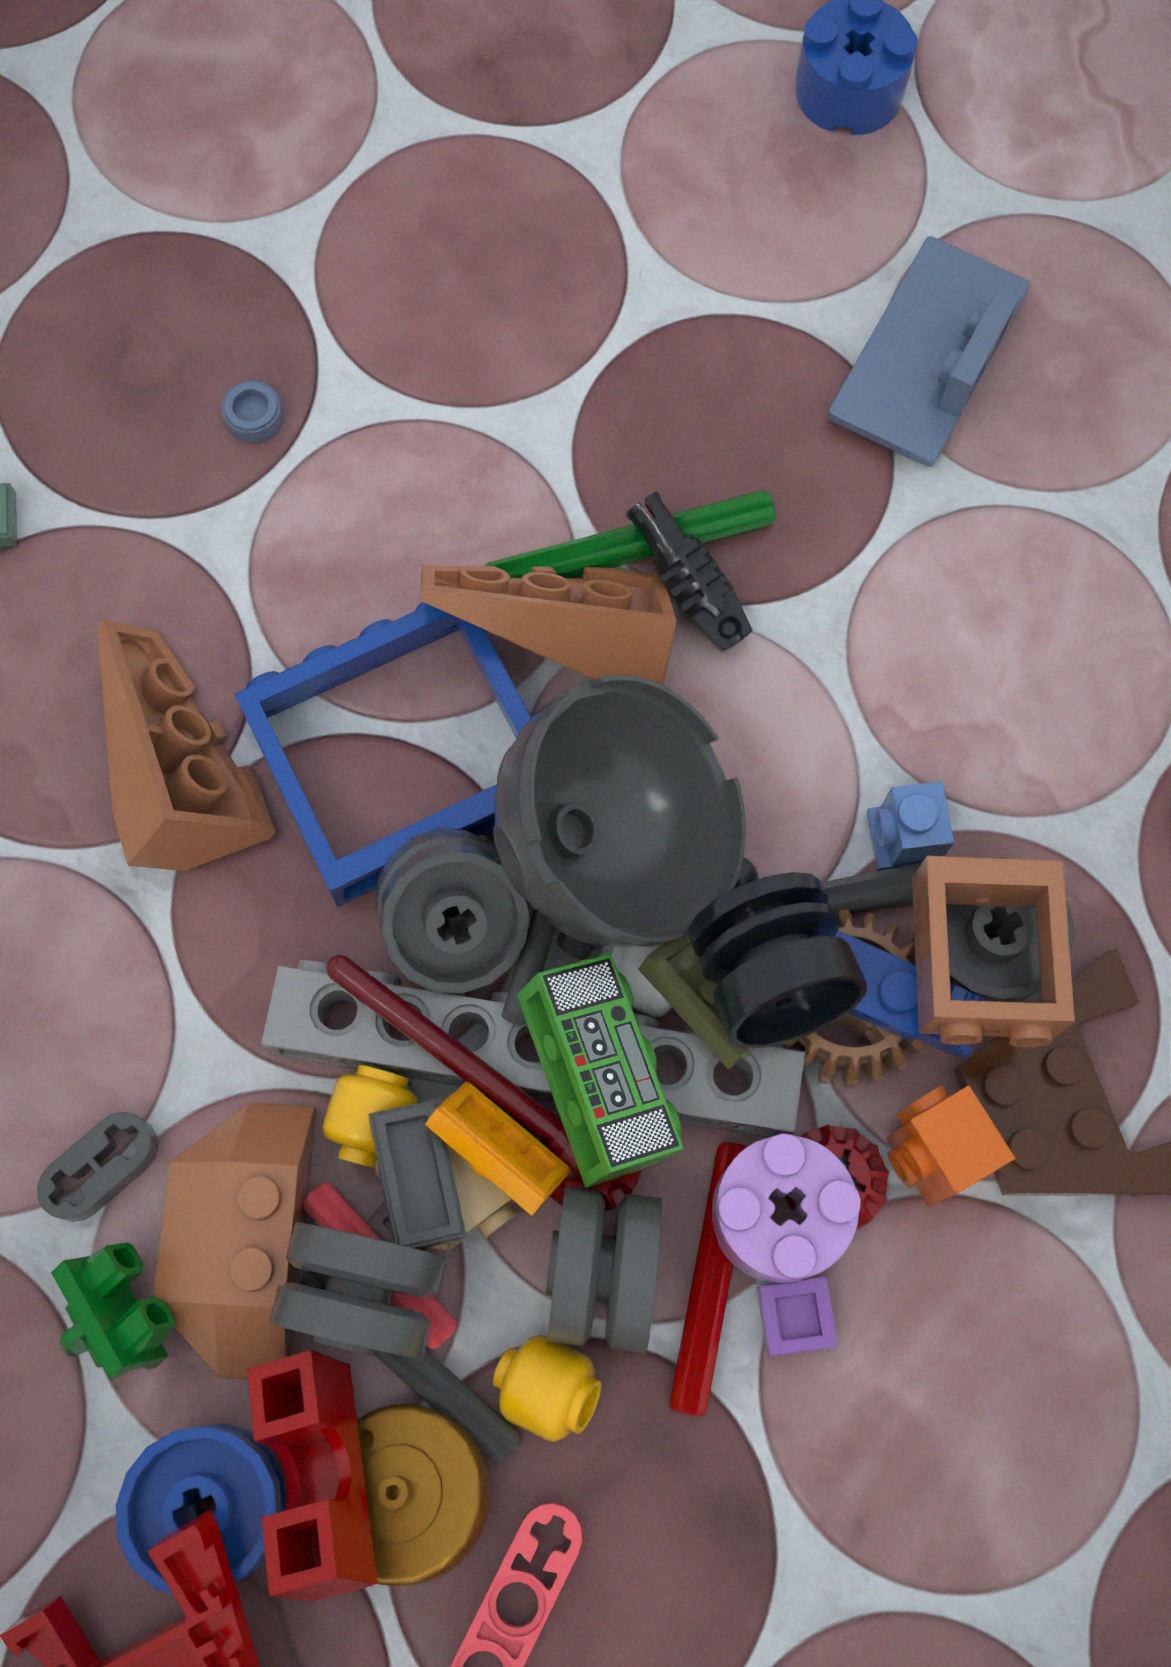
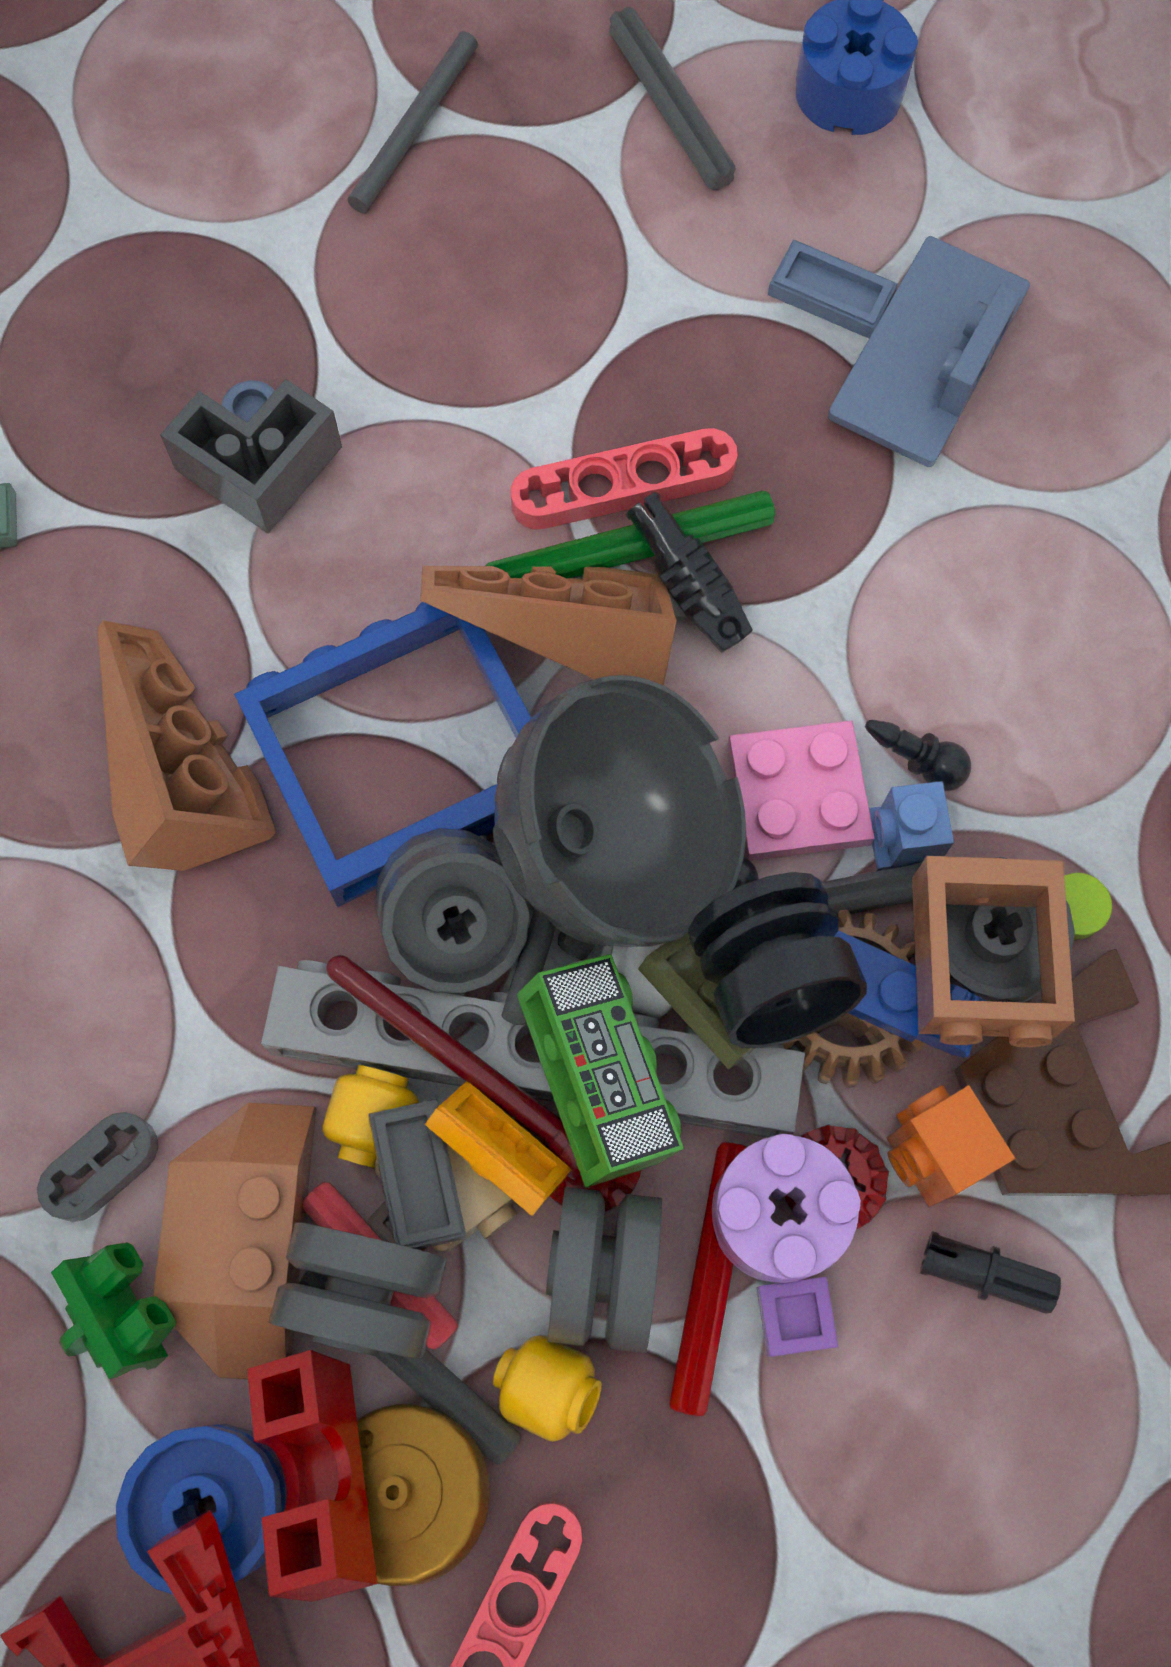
(257, 463): none -> dark grey brick
(412, 122): none -> dark grey bar
(620, 468): none -> coral beam
(672, 98): none -> dark grey axle
(801, 790): none -> bright pink plate
(831, 288): none -> sand blue tile
(925, 755): none -> black bar
(990, 1273): none -> black axle
(1088, 904): none -> lime tile

